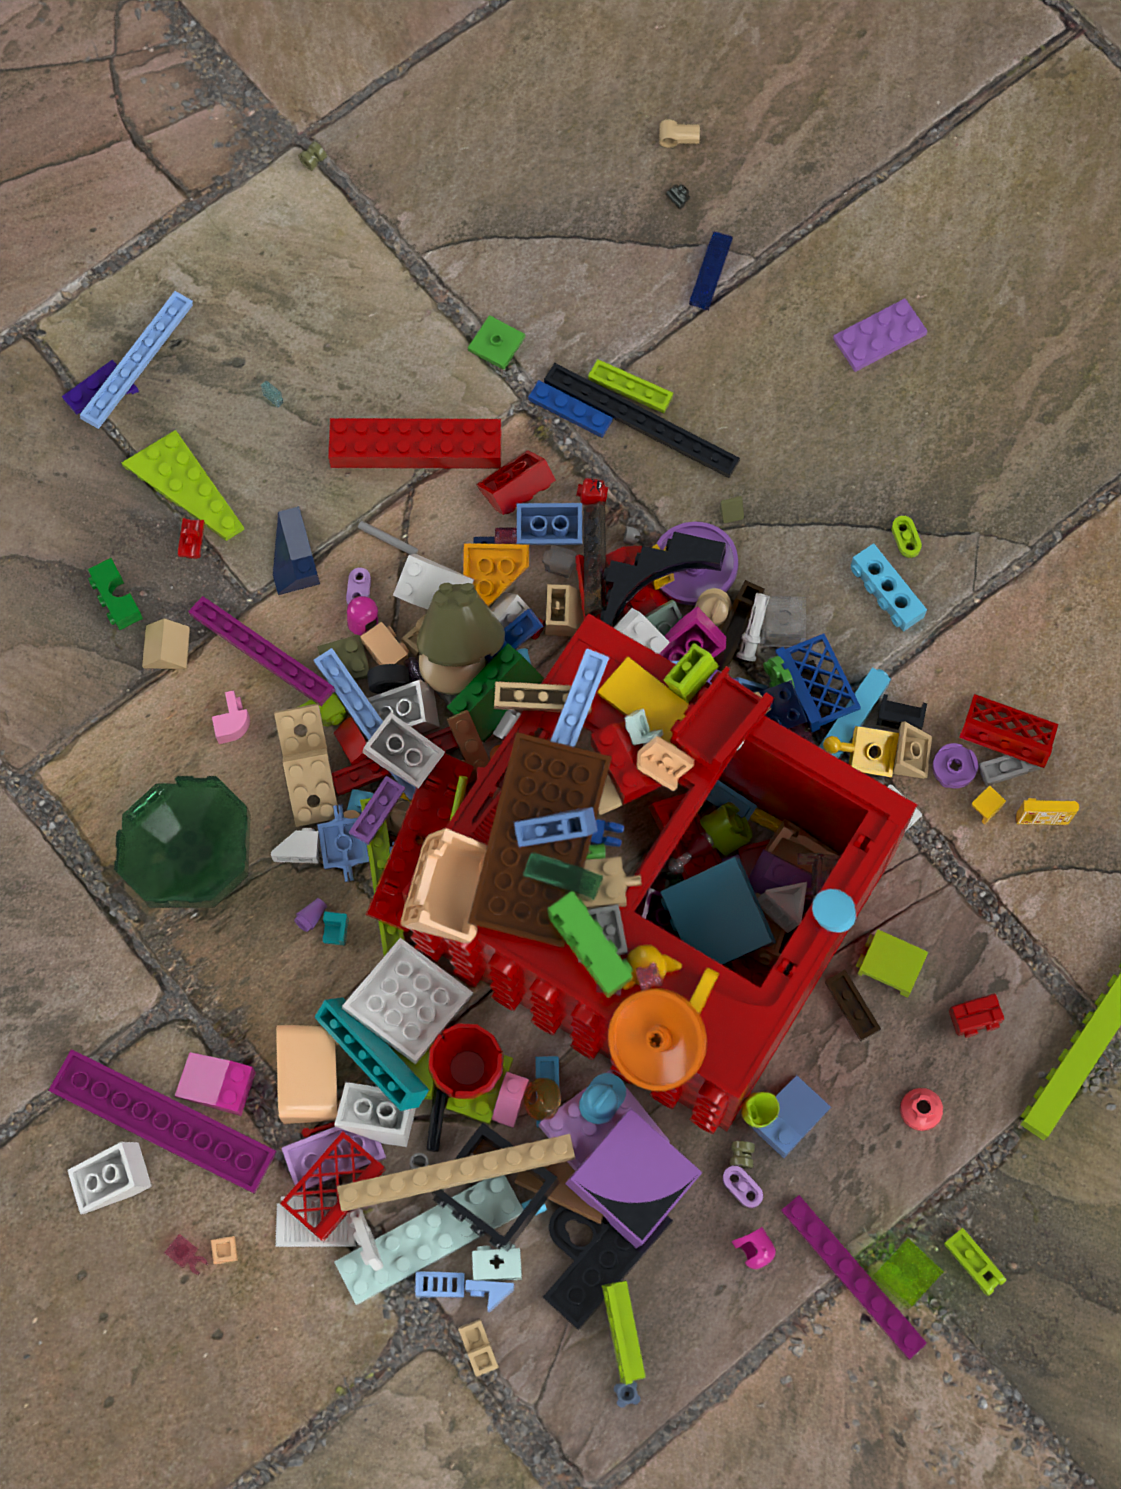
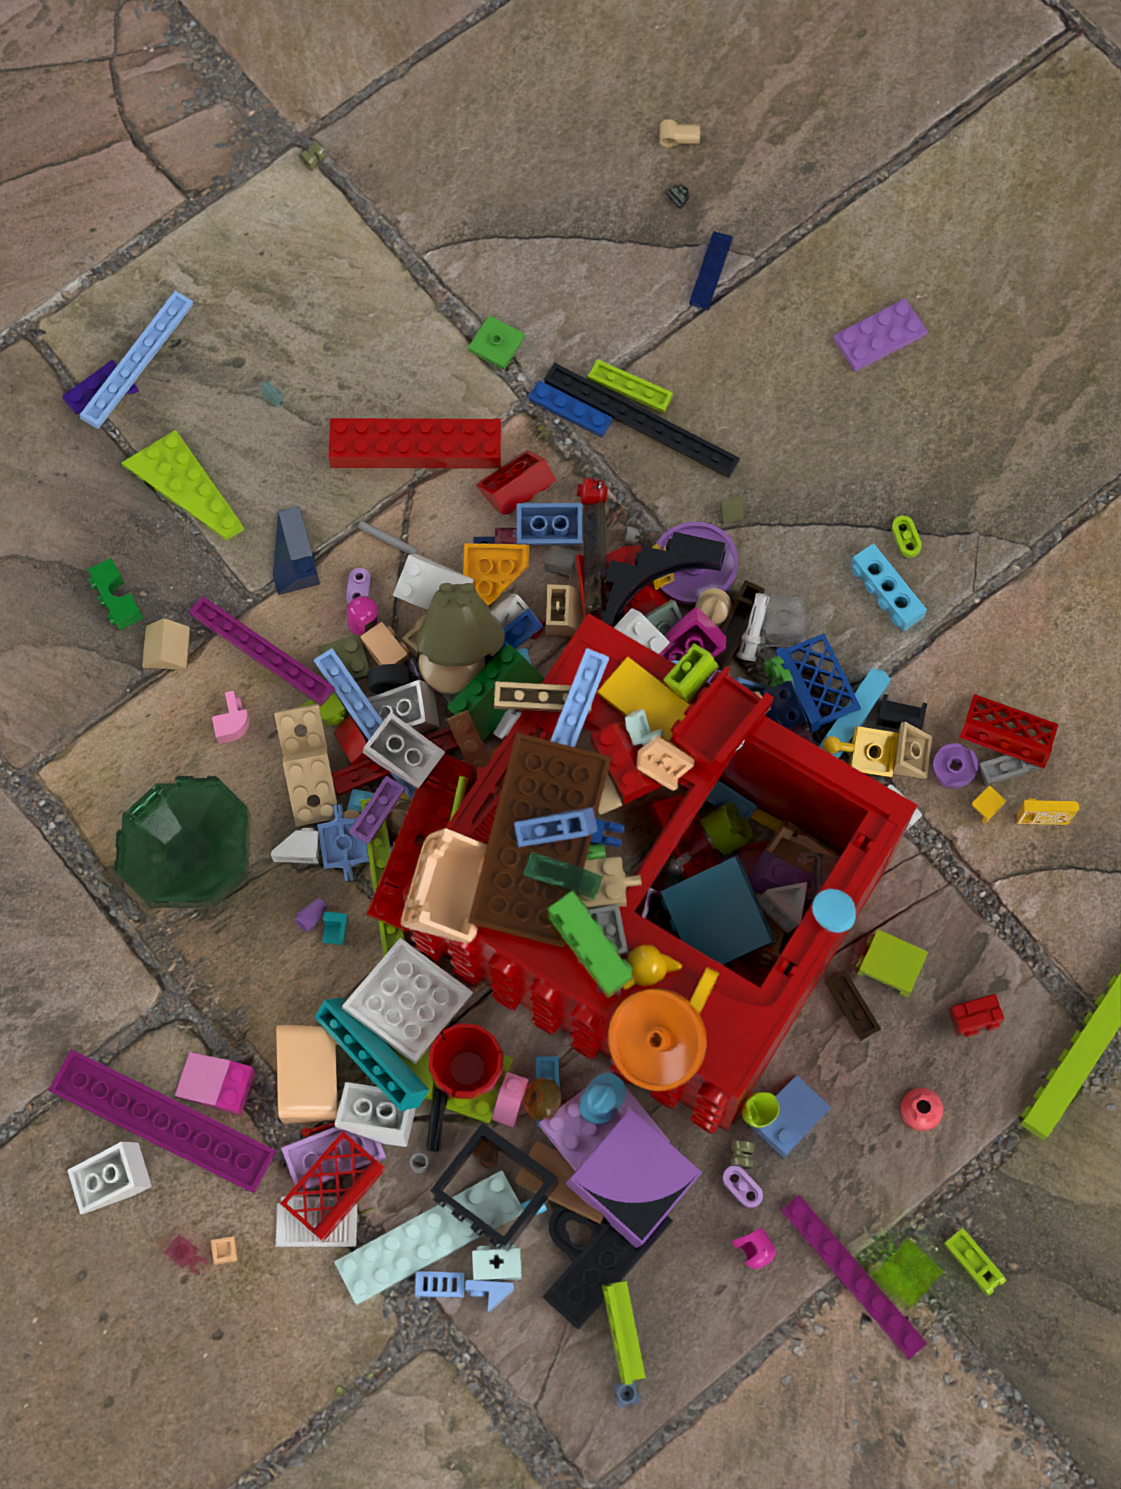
(191, 538): red hips -> none
(365, 1238): white hinge -> none
(456, 1172): tan plate -> none
(478, 1347): tan slope -> none
(649, 976): clear pink wheel -> none

